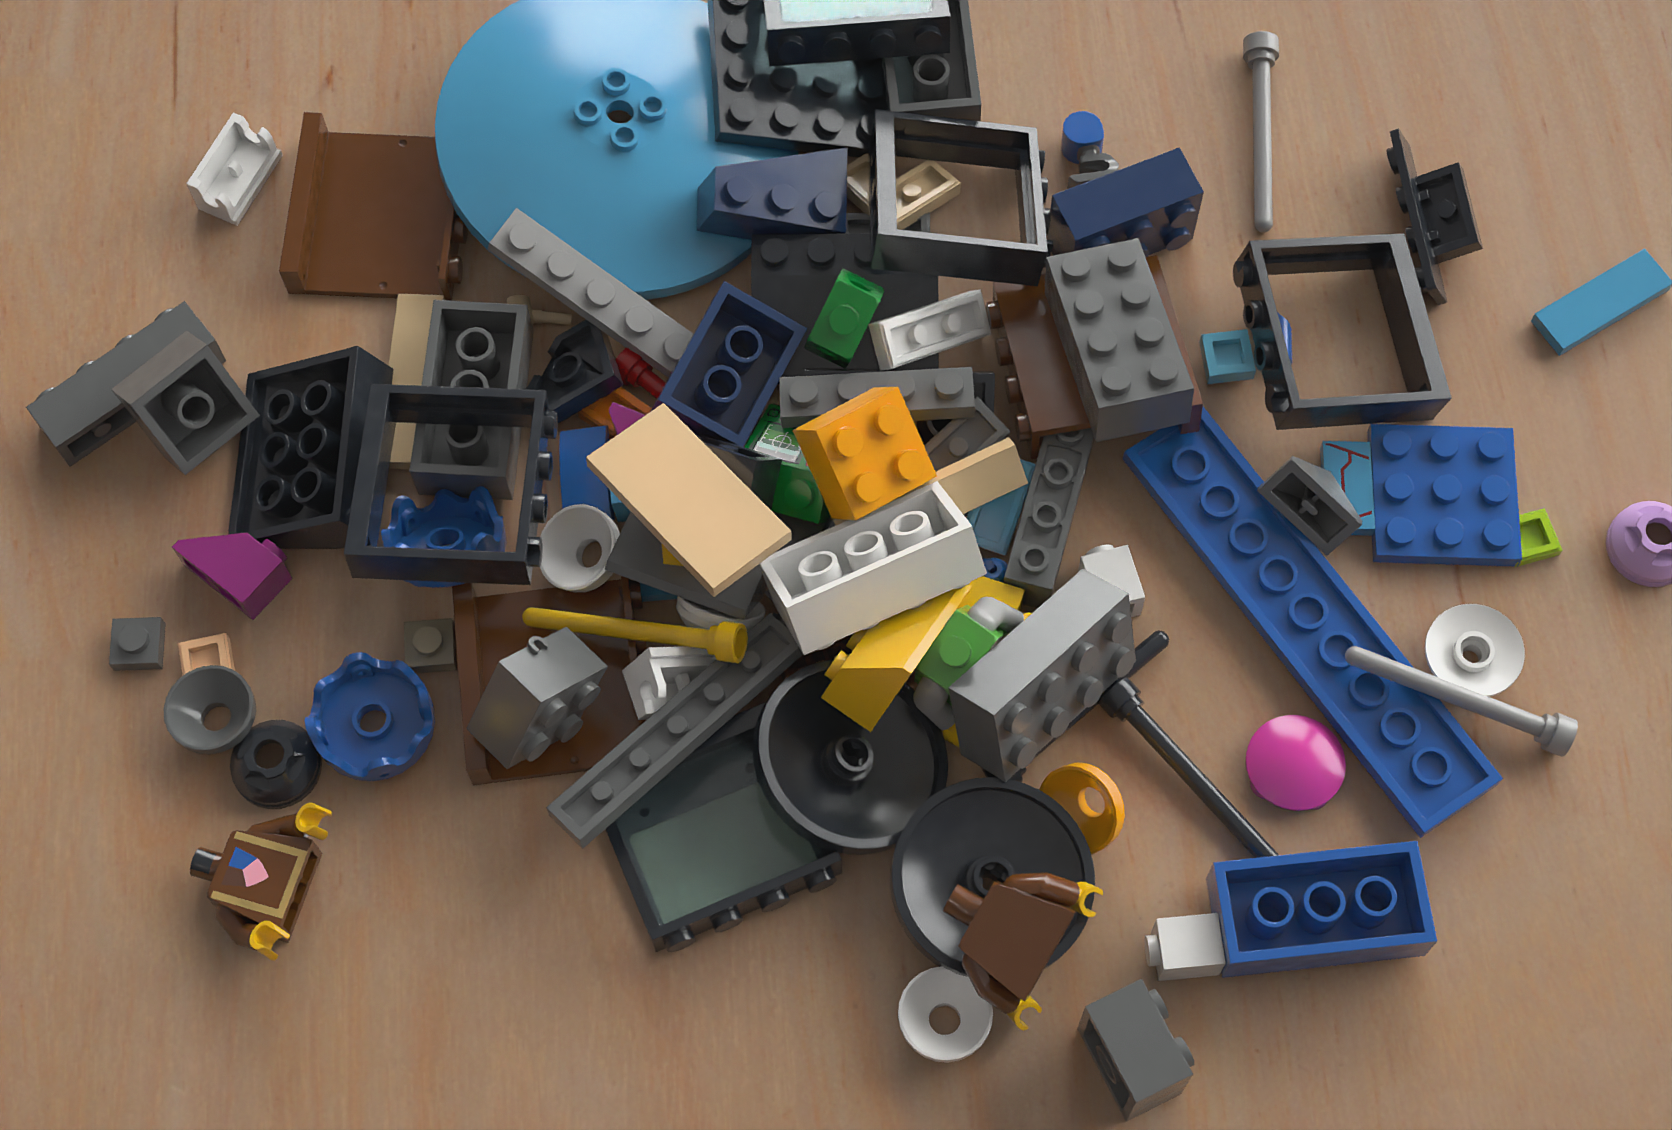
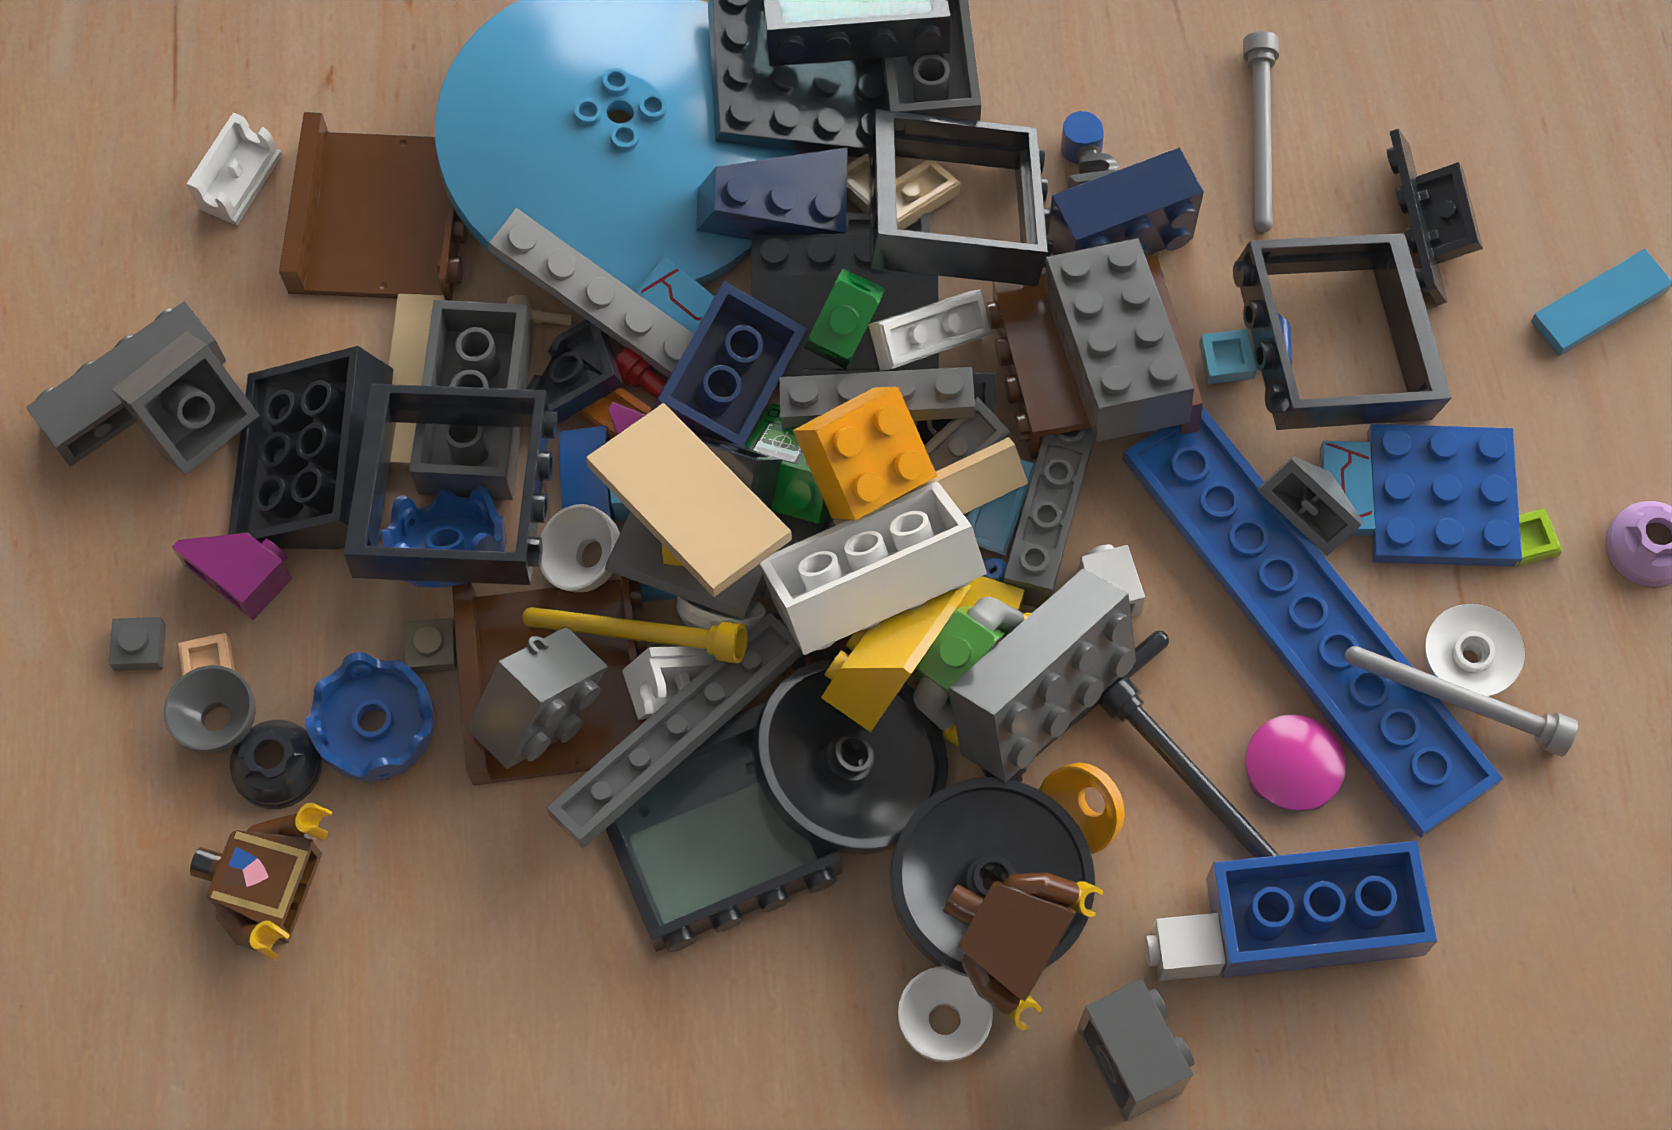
(676, 294): none -> dark azure tile

